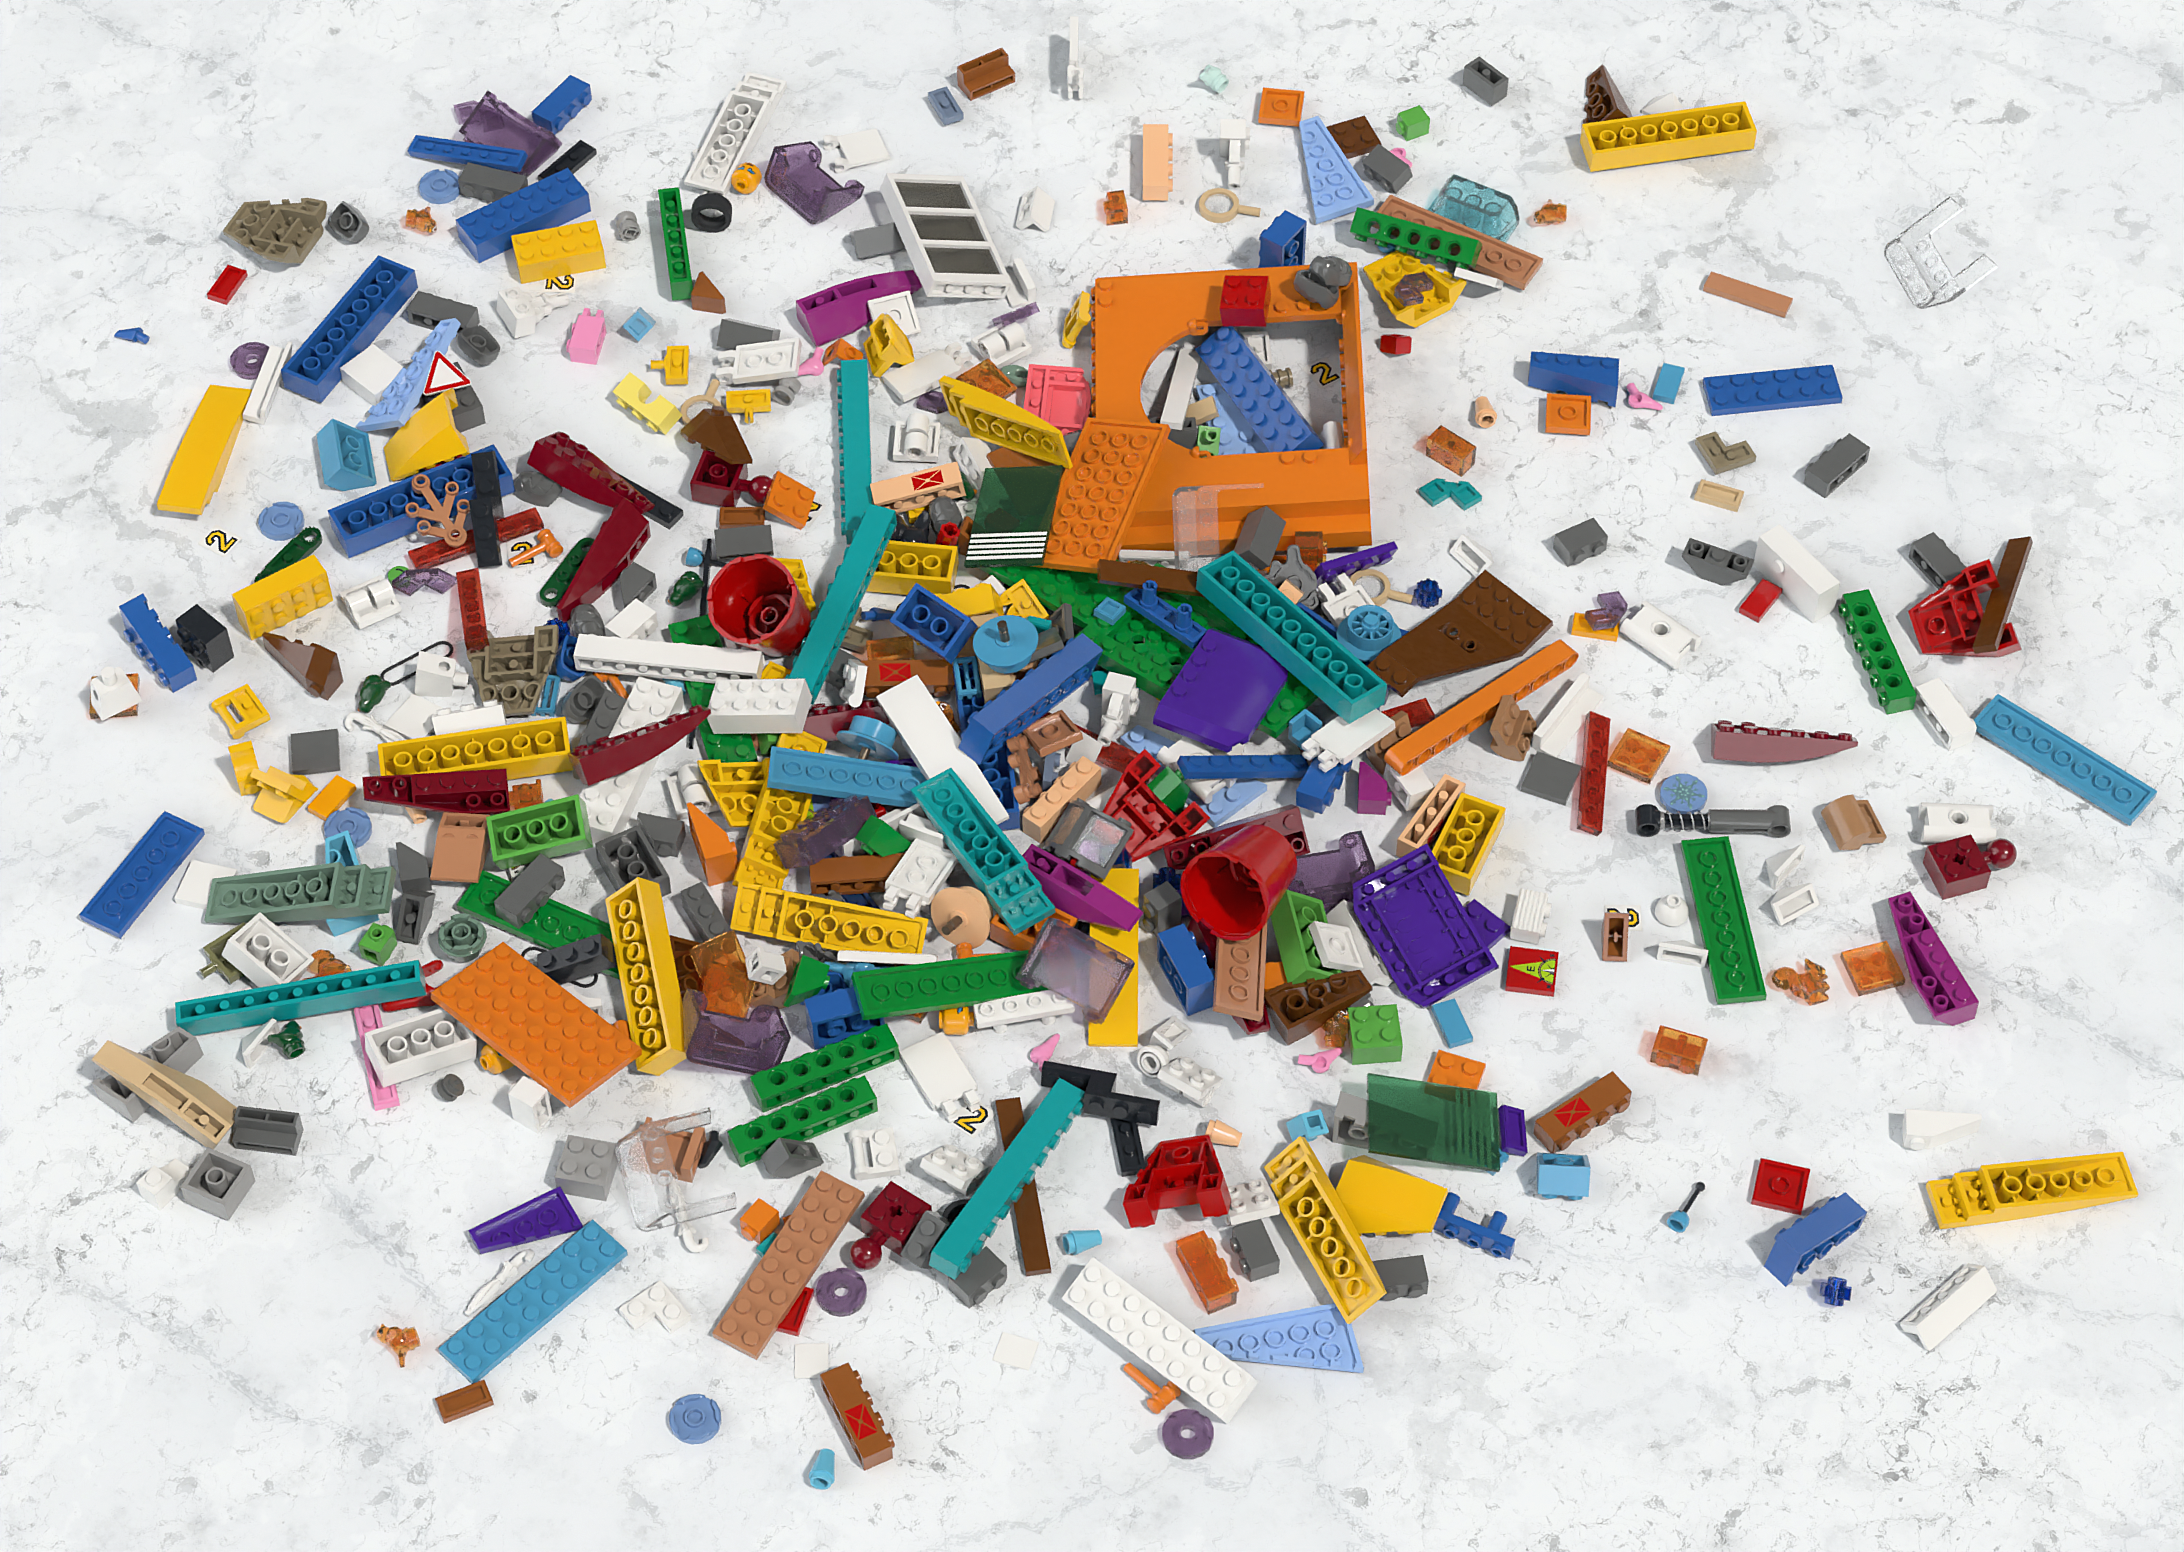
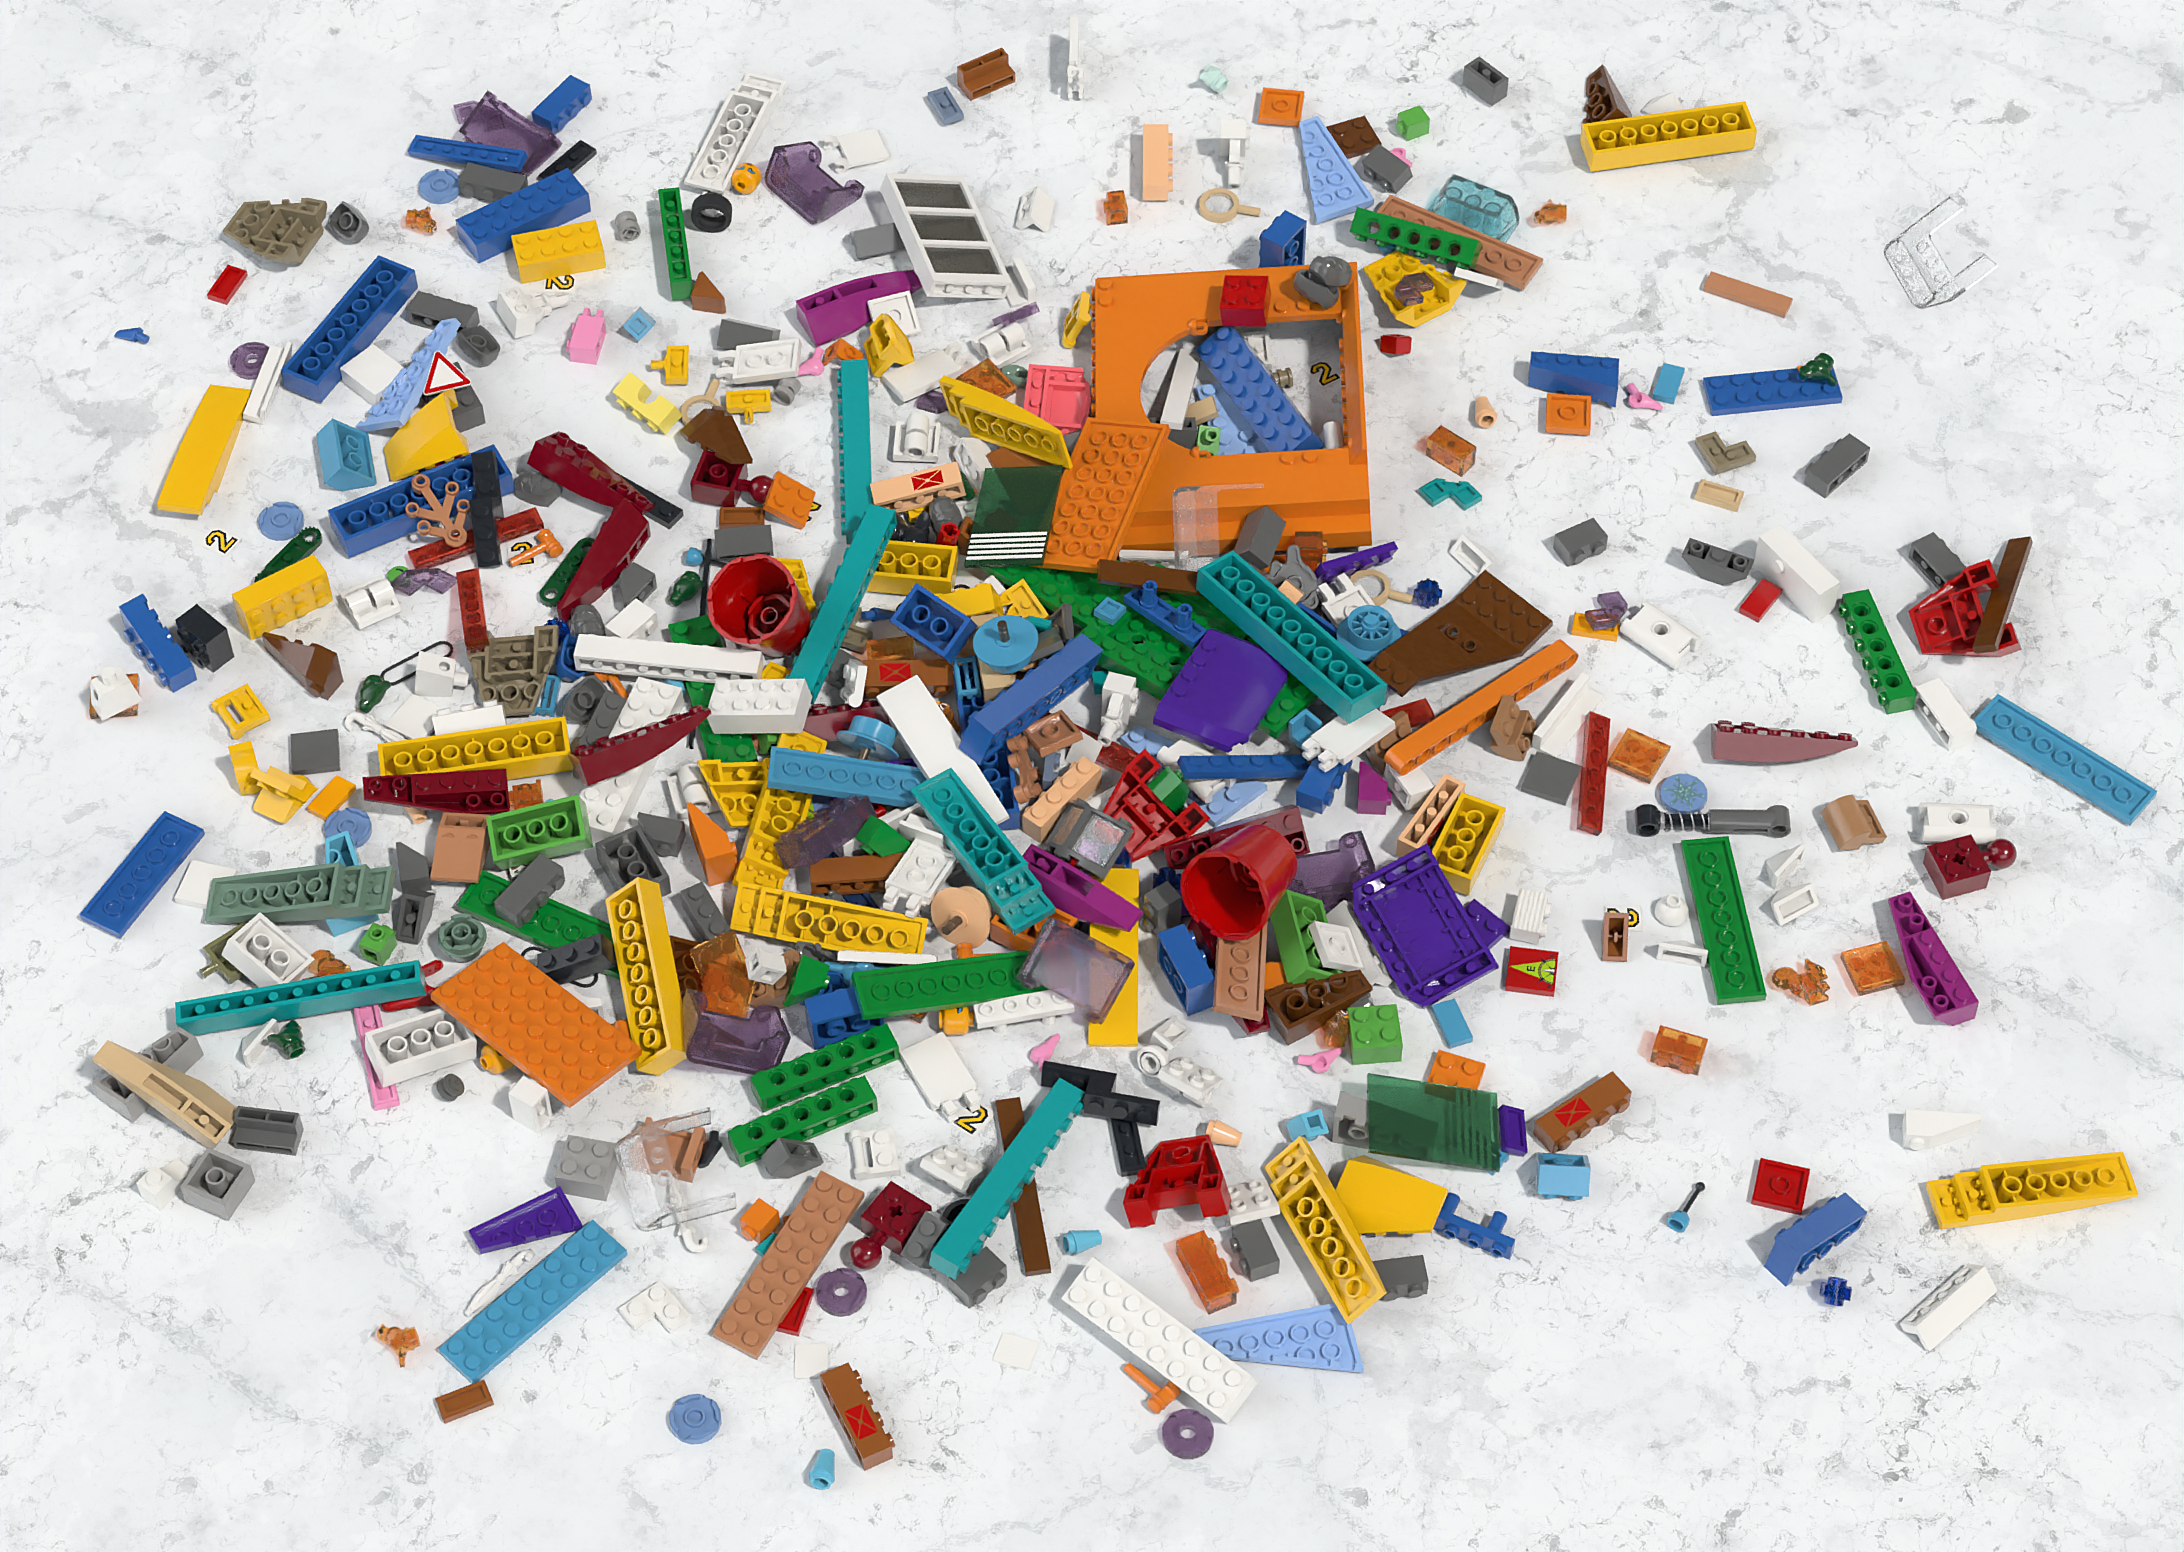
(1818, 369): none -> dark green animal

